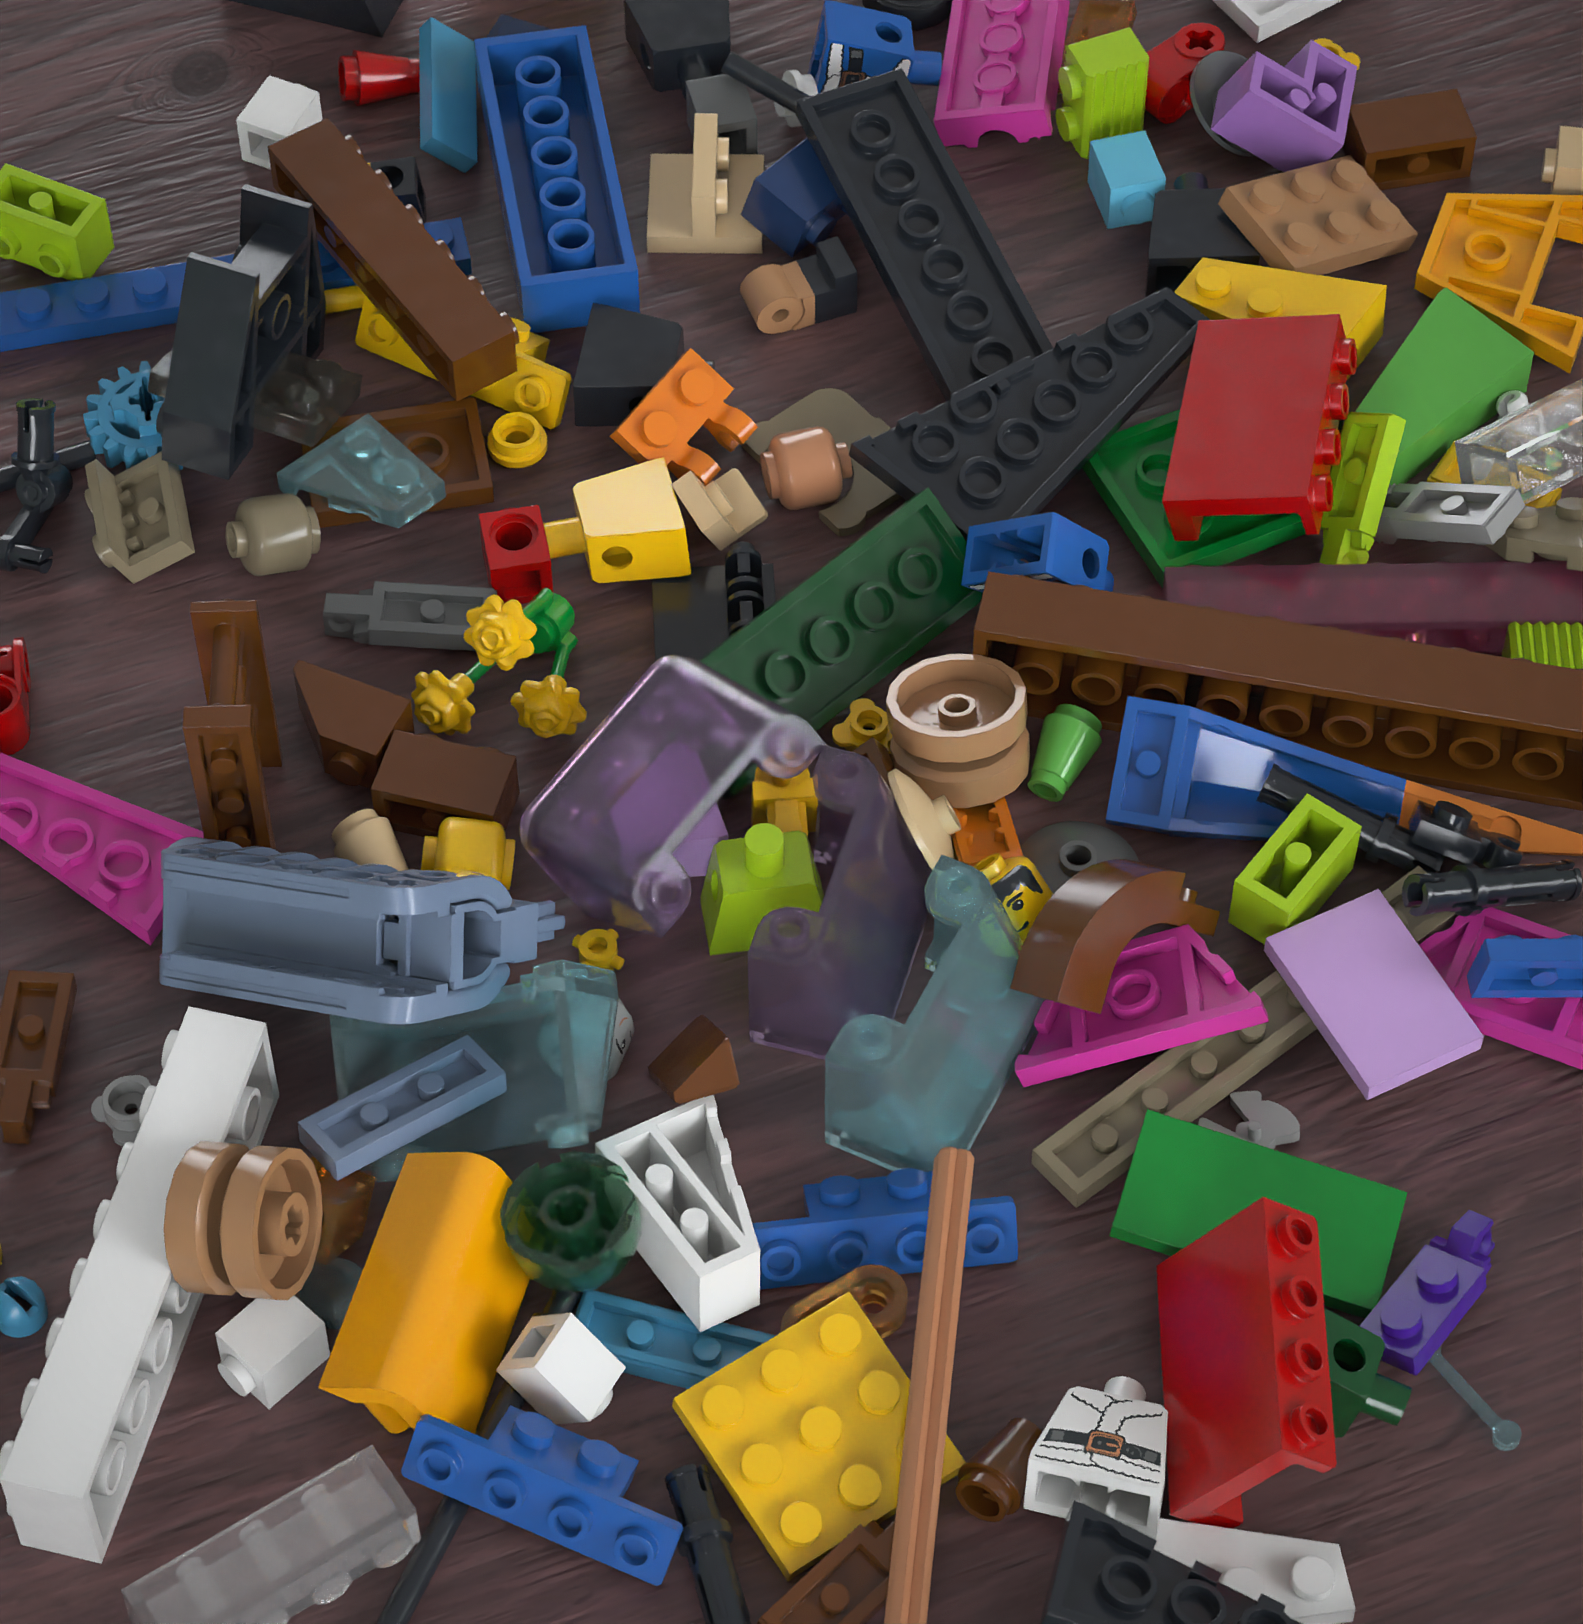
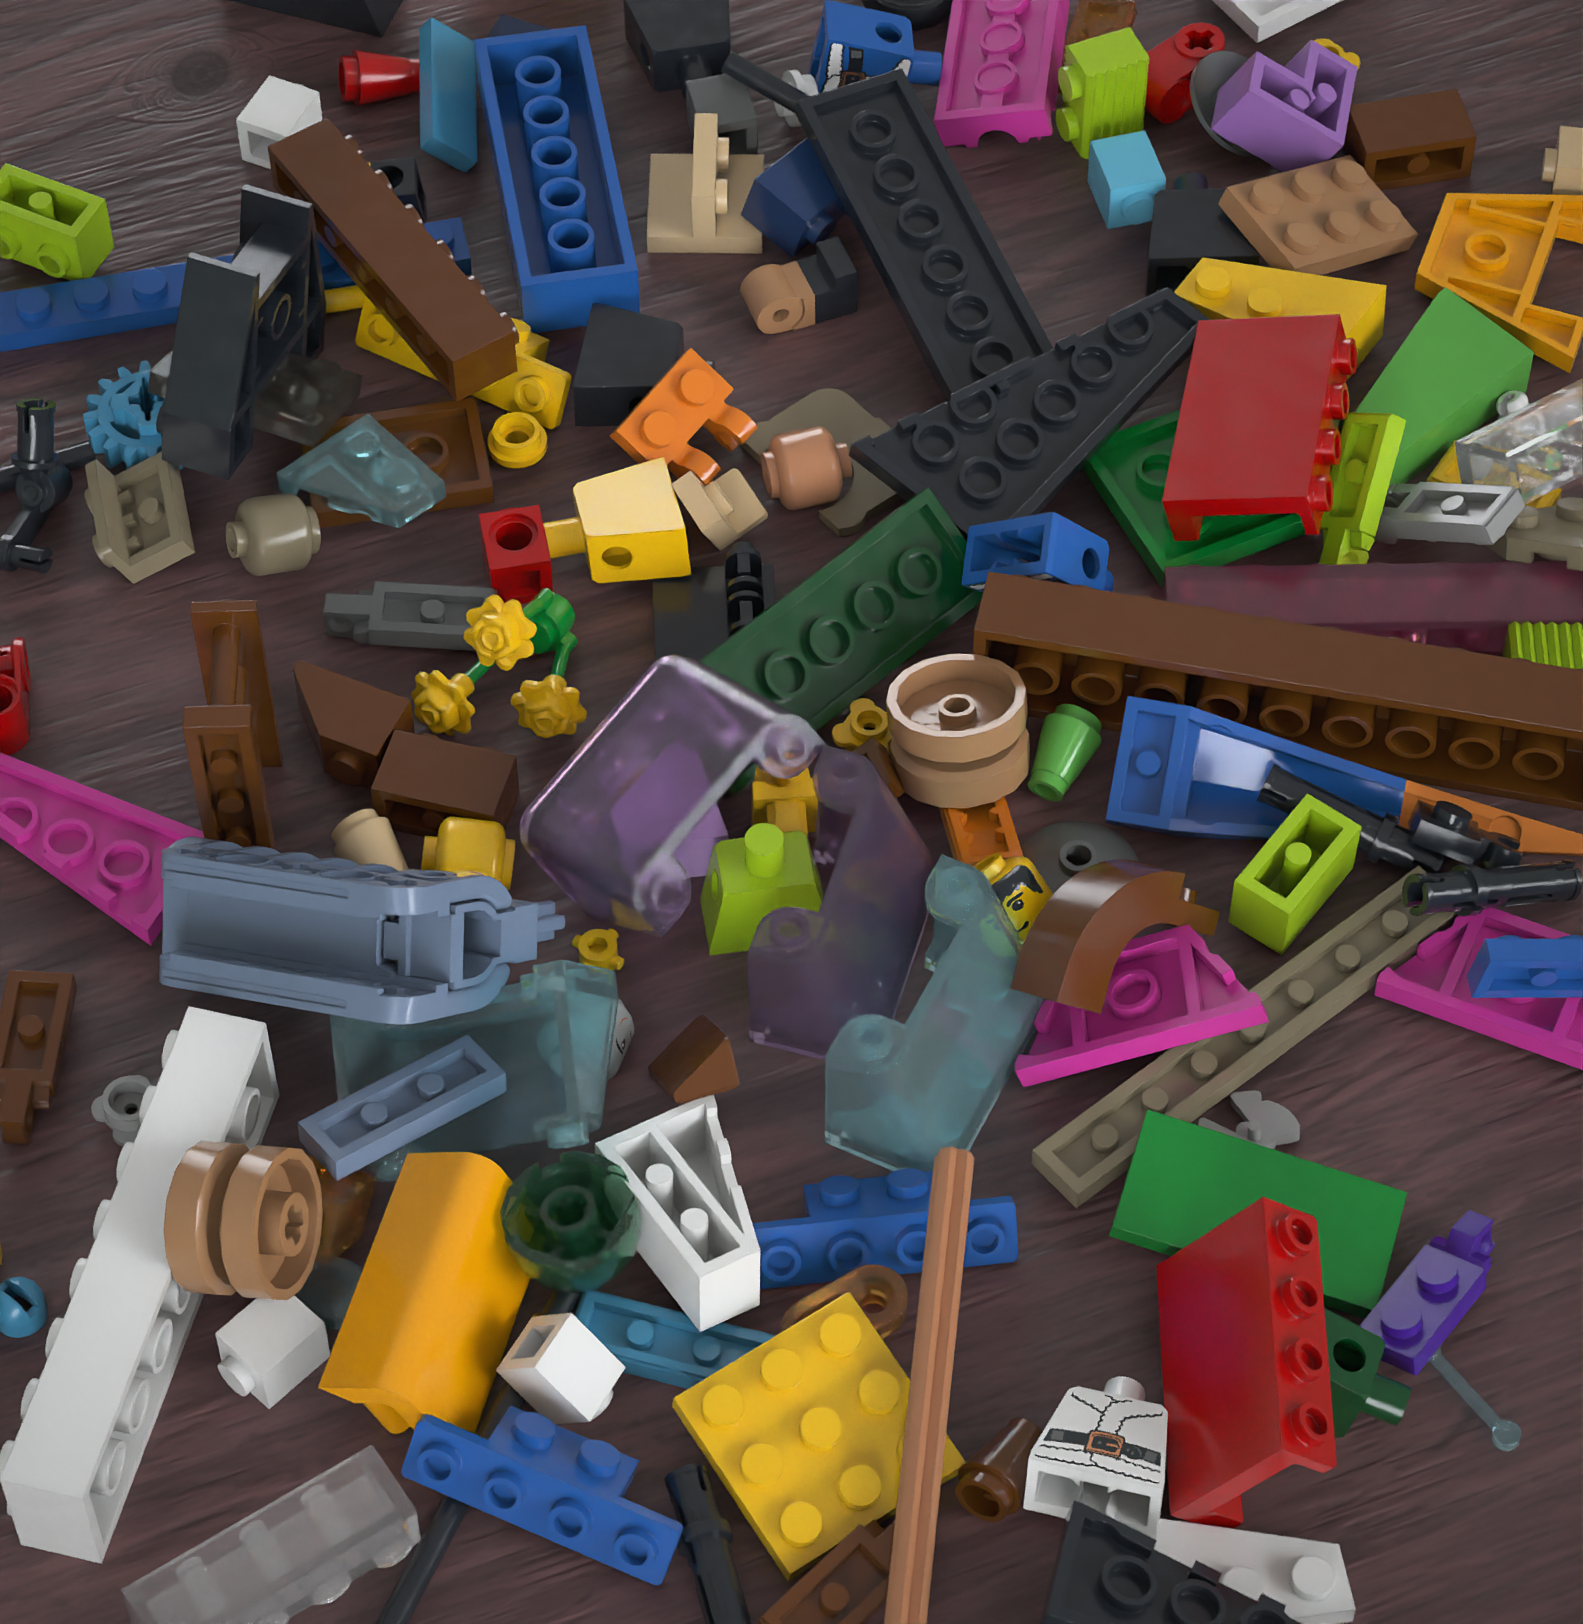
(927, 819): tan dish -> none
(1373, 994): lavender tile -> none

